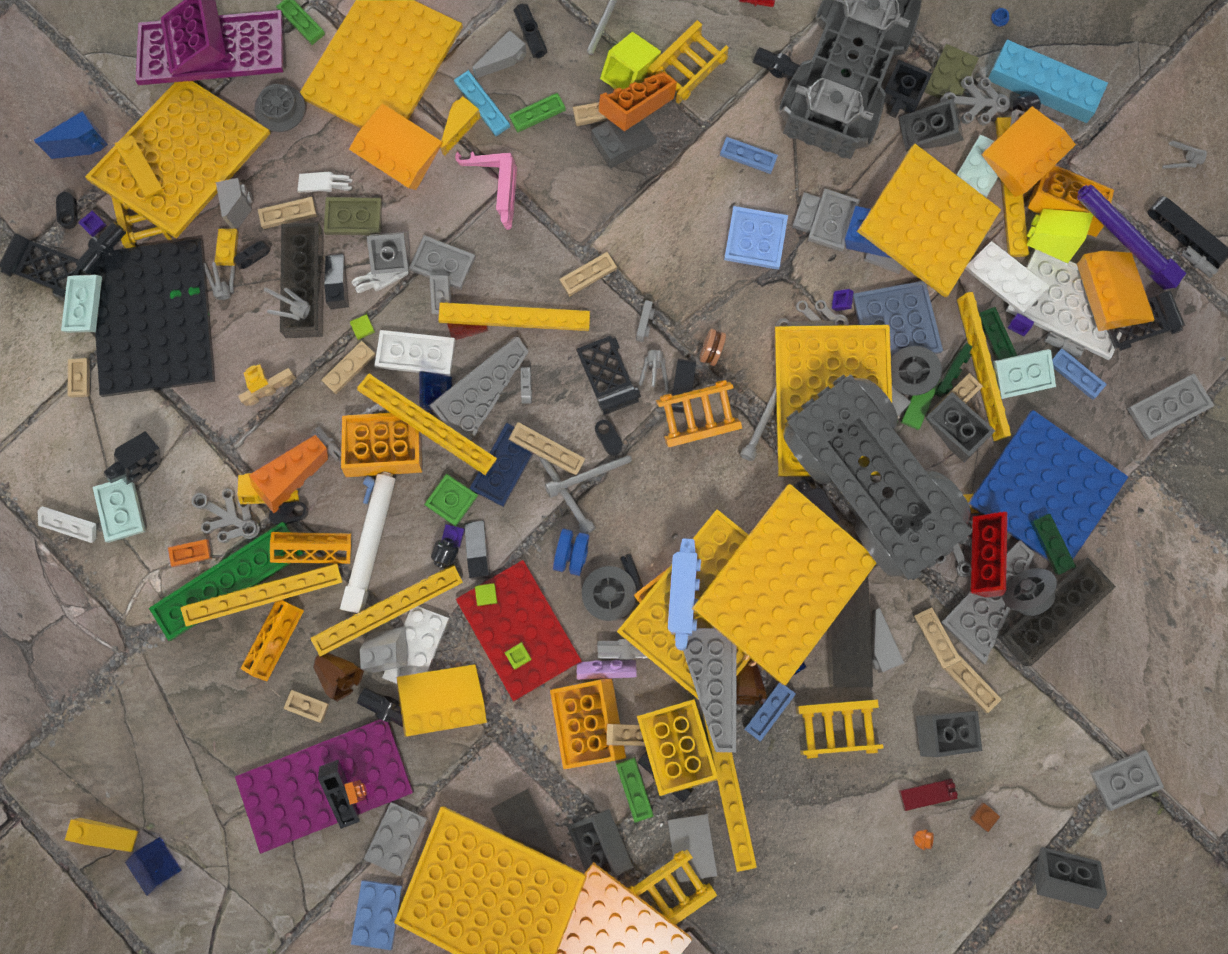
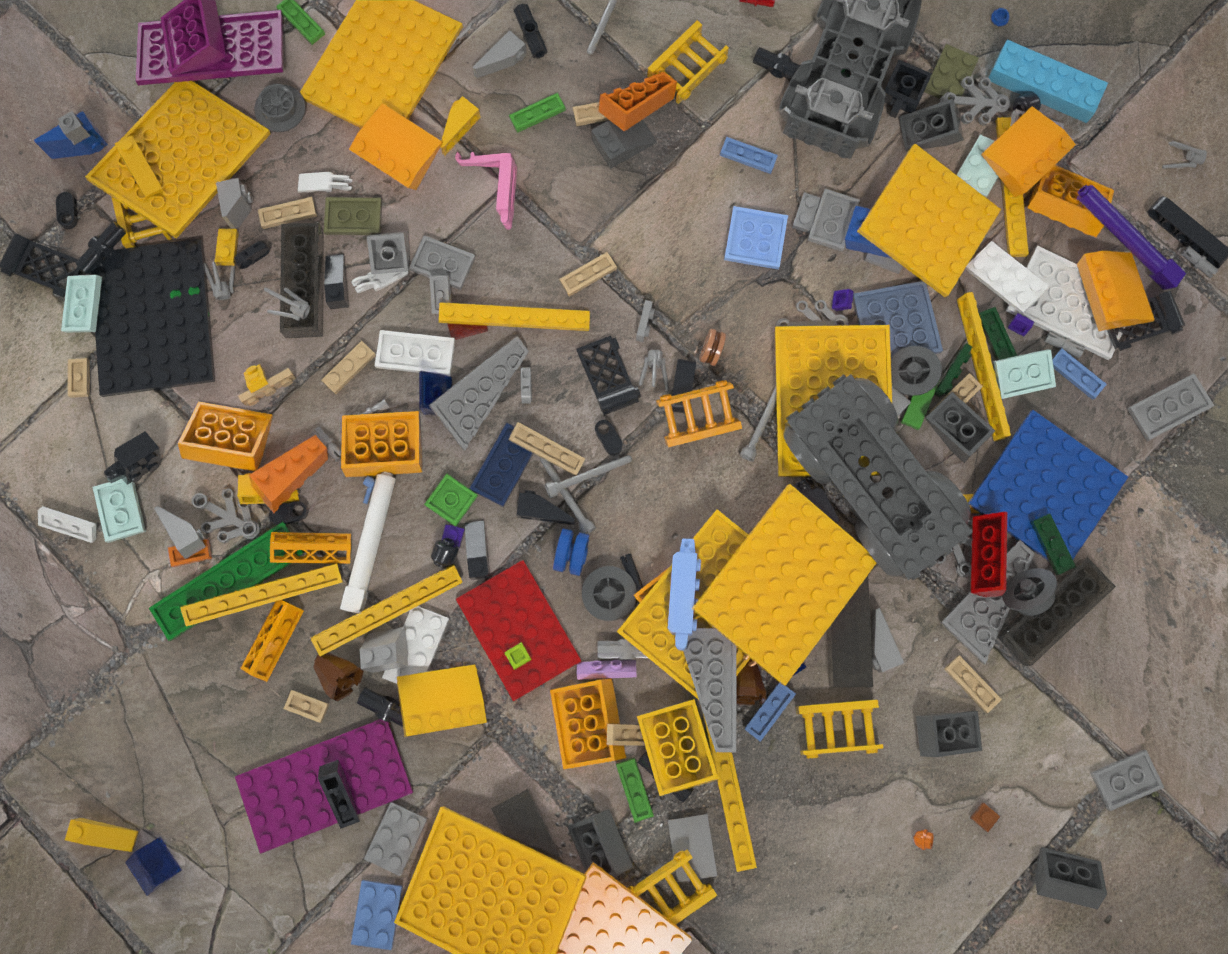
(73, 128): none -> light grey window
(92, 223): dark purple plate -> none
(182, 533): none -> light grey slope
(225, 436): none -> light orange slope
(356, 791): orange plate -> none
(362, 327): lime tile -> none
(427, 424): yellow plate -> none
(477, 96): medium azure tile -> none
(486, 594): lime tile -> none
(539, 509): none -> black slope
(628, 61): neon yellow slope -> none
(928, 794): dark red hinge -> none
(937, 638): tan plate -> none
(1059, 232): neon yellow slope -> none

